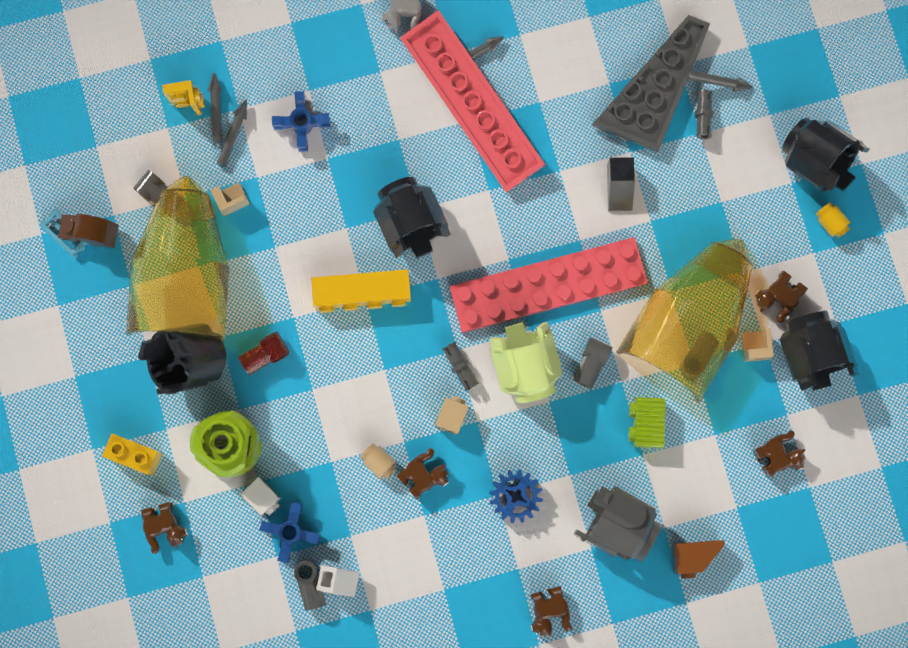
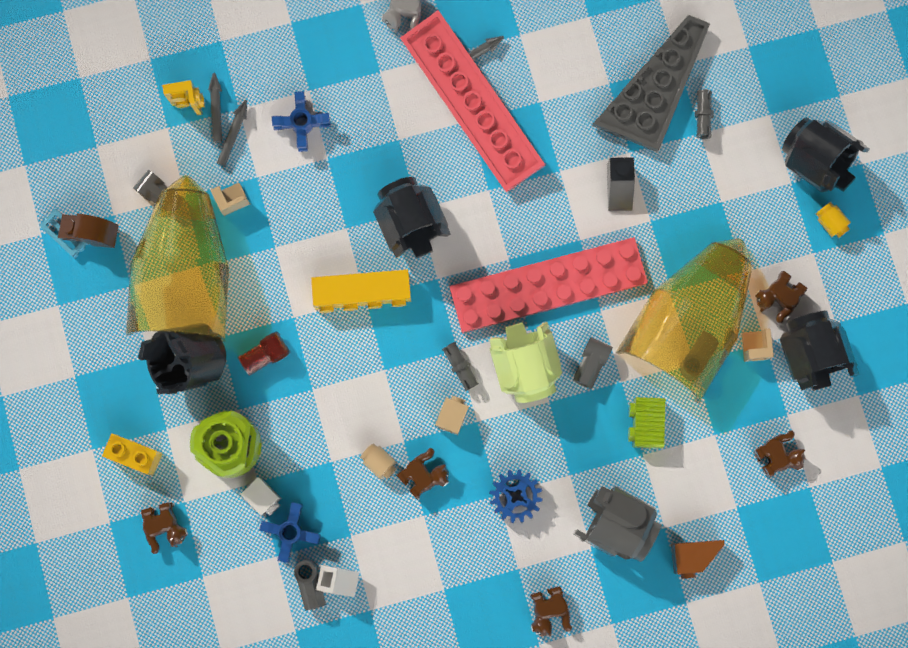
(737, 84): dark grey piece -> none

